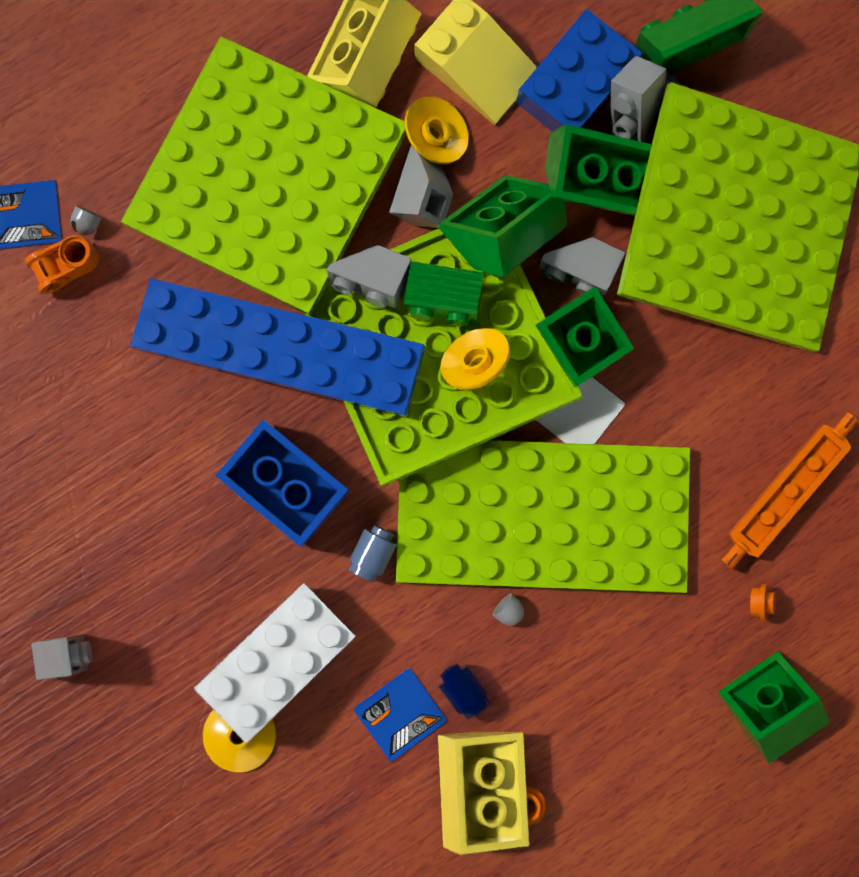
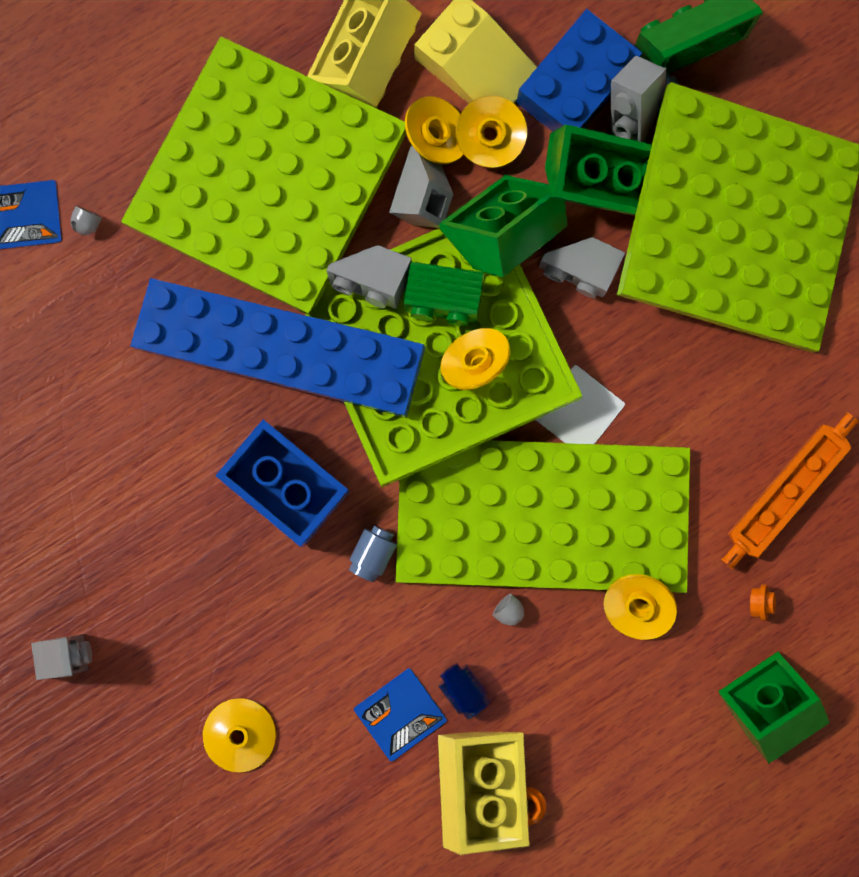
(55, 265): orange piece -> none
(274, 662): white brick -> none
(501, 116): none -> yellow dish
(584, 336): green slope -> none
(640, 619): none -> yellow dish

